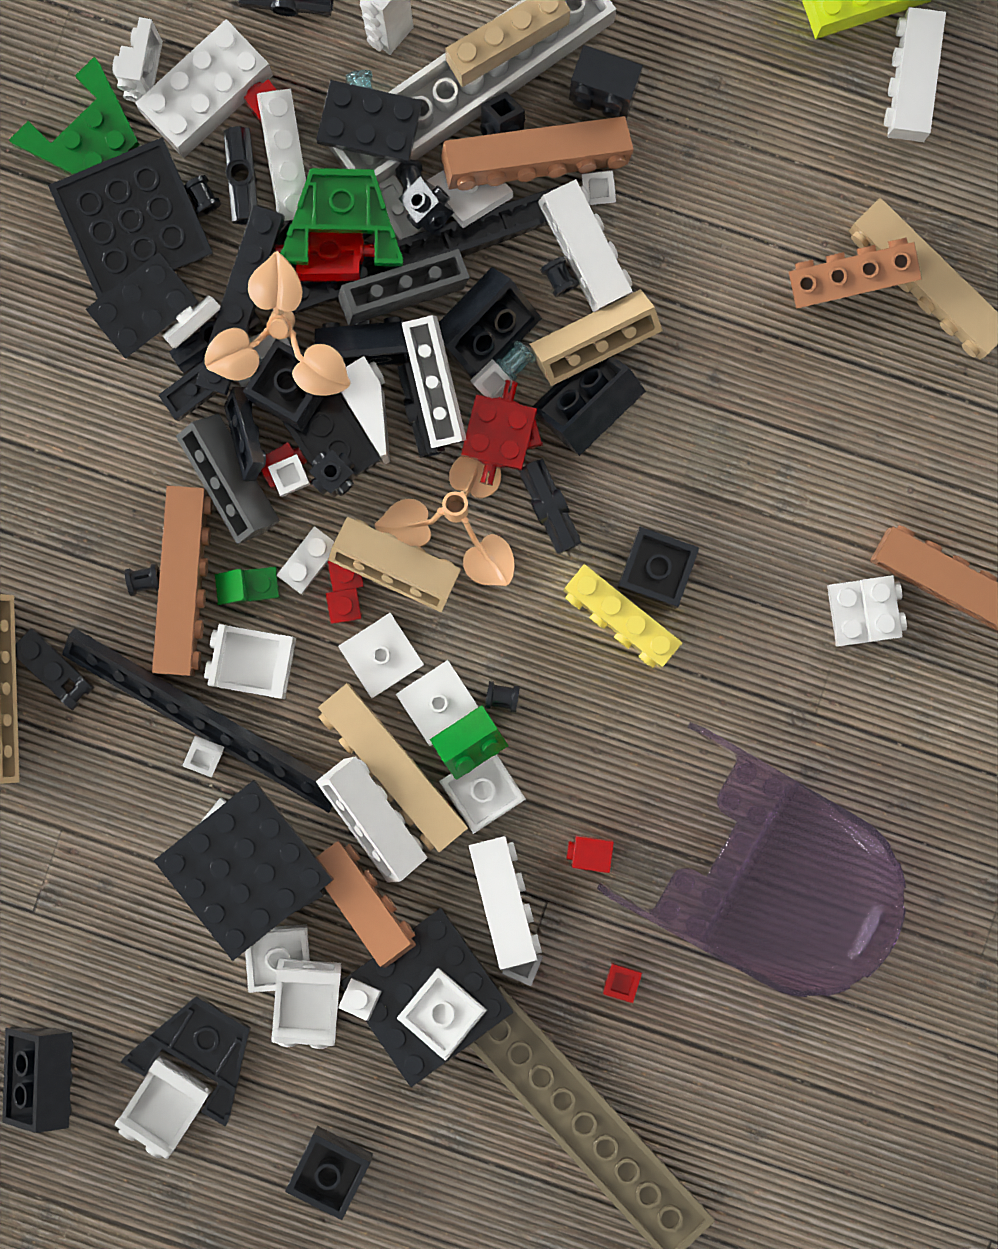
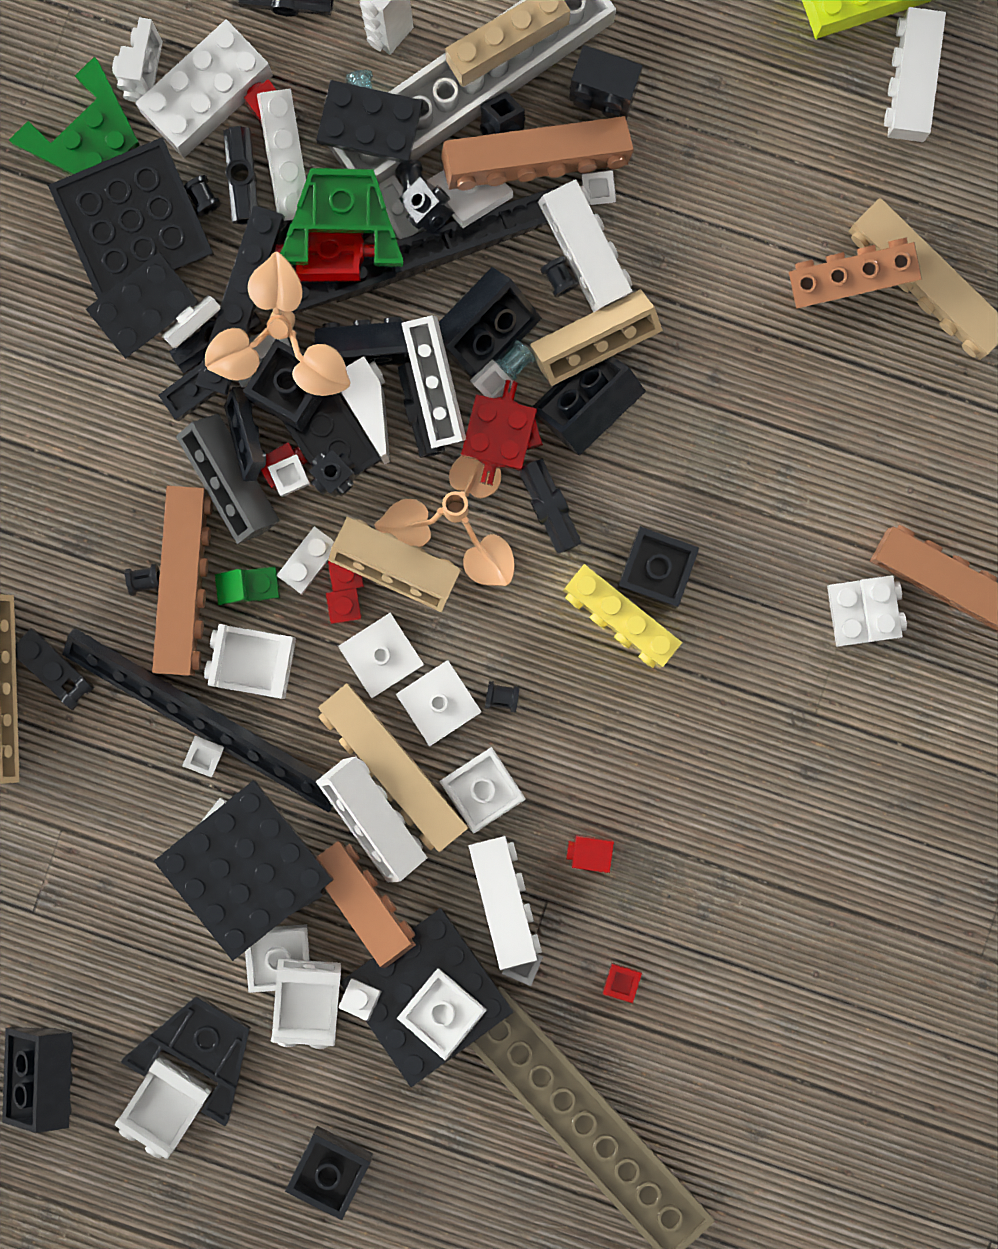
(403, 287): dark grey brick -> none
(469, 742): green brick -> none
(796, 892): clear purple windscreen -> none

